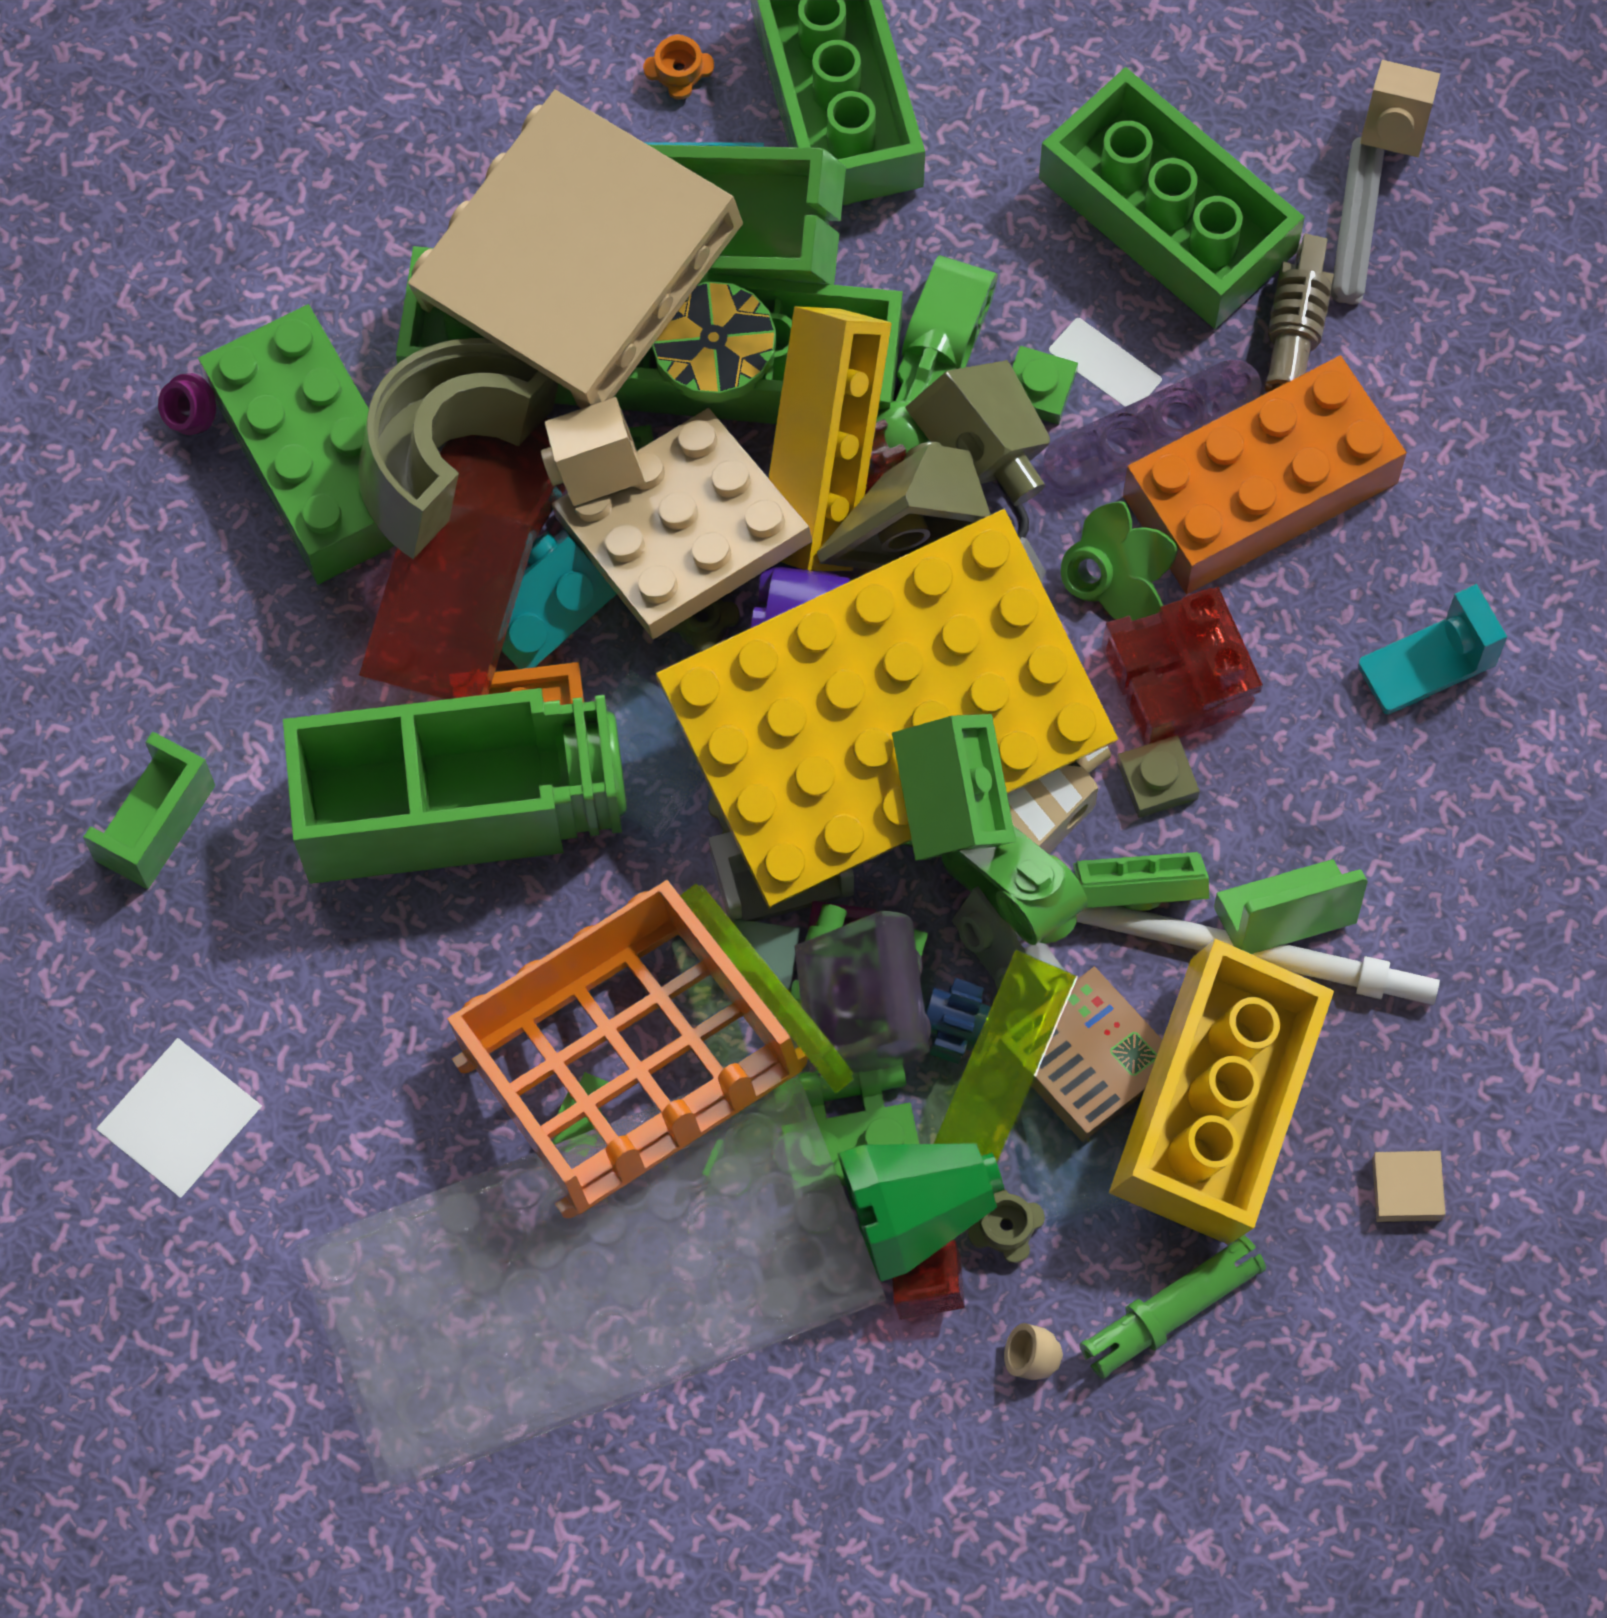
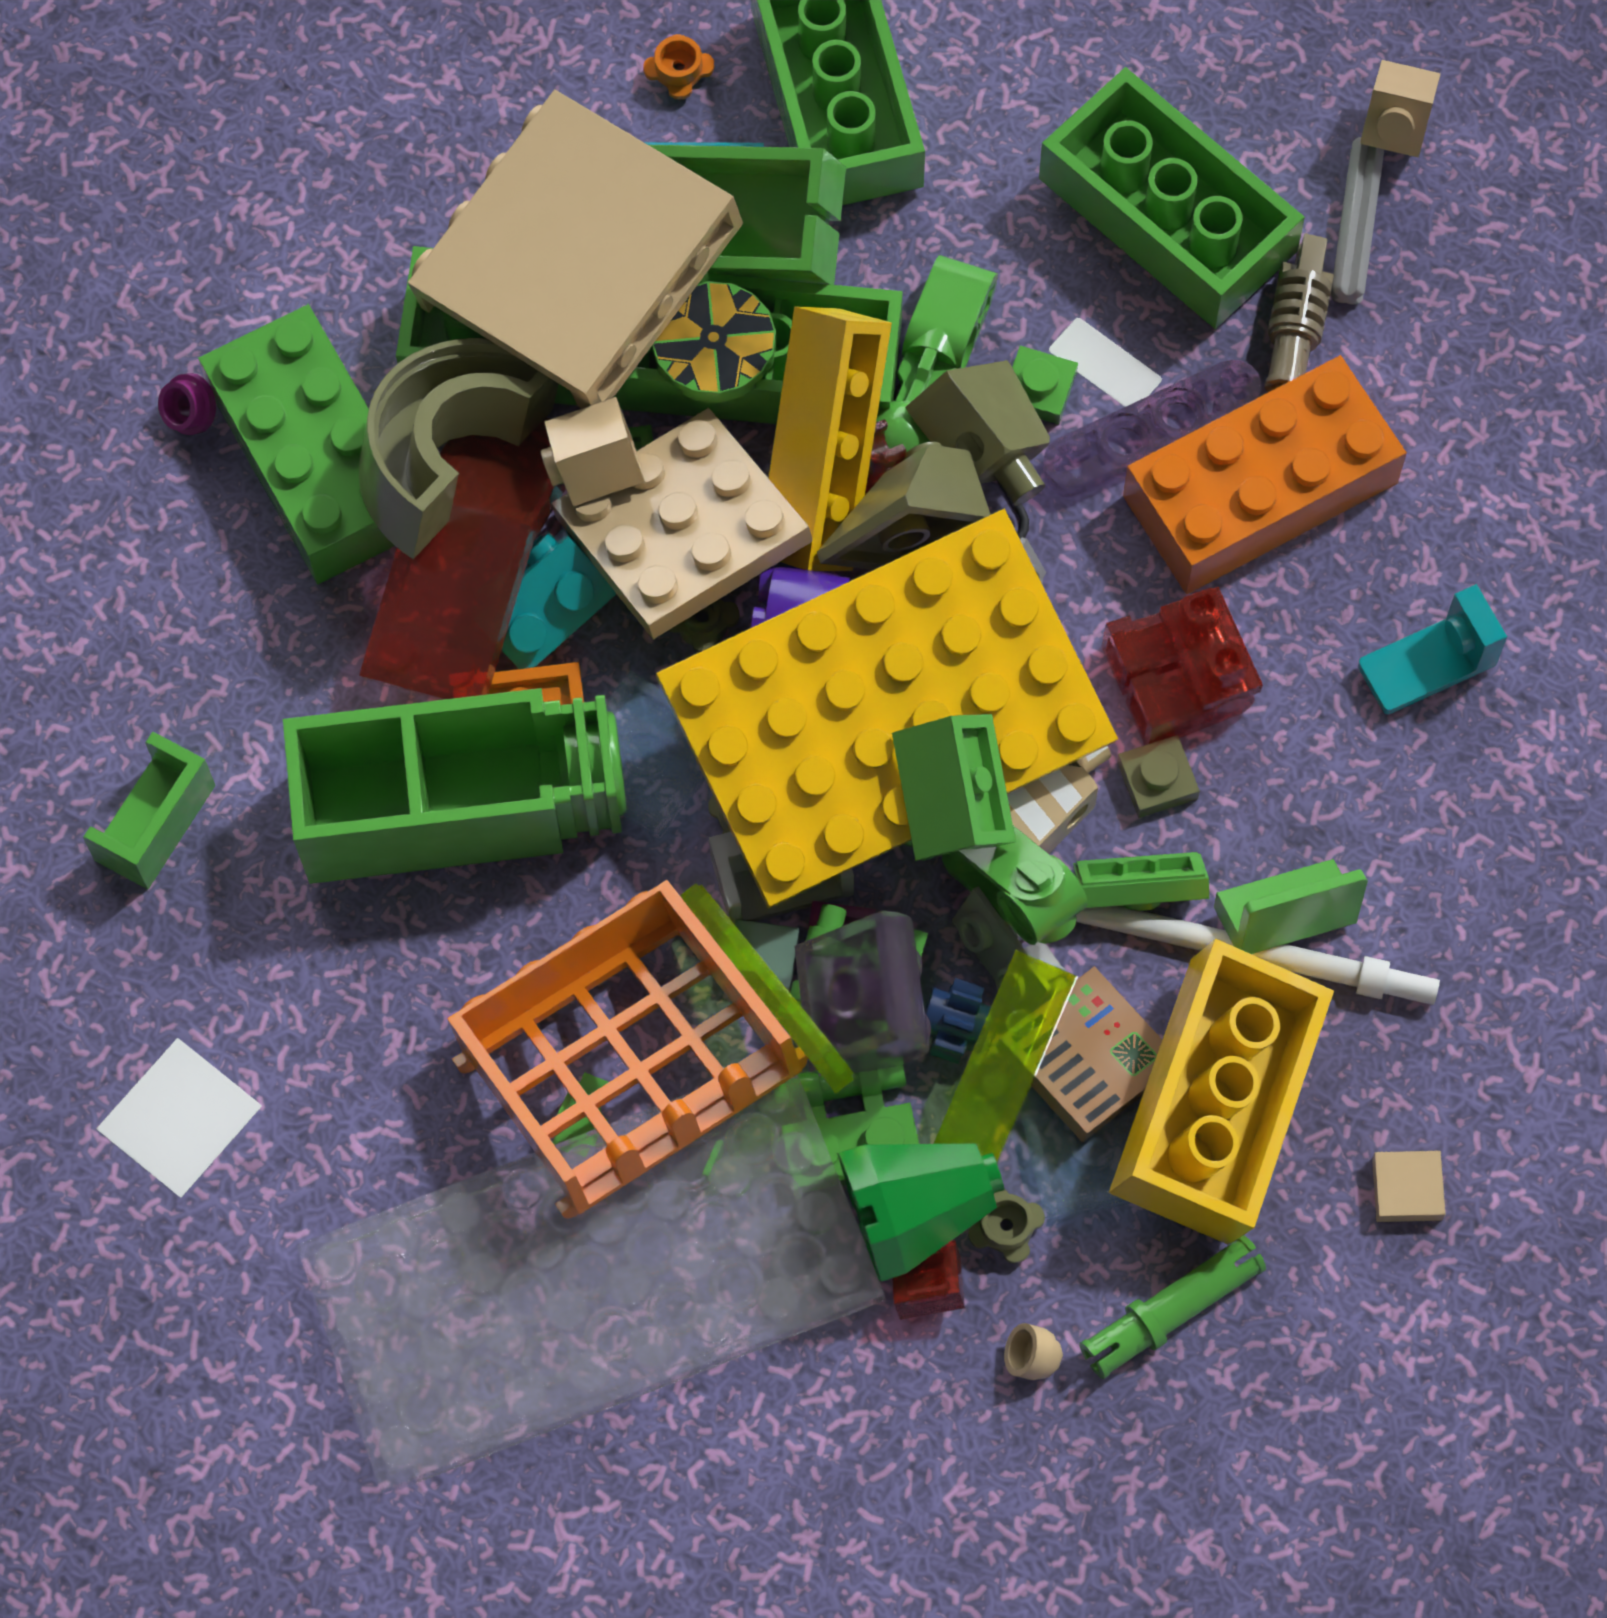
(1127, 562): bright green plate -> none

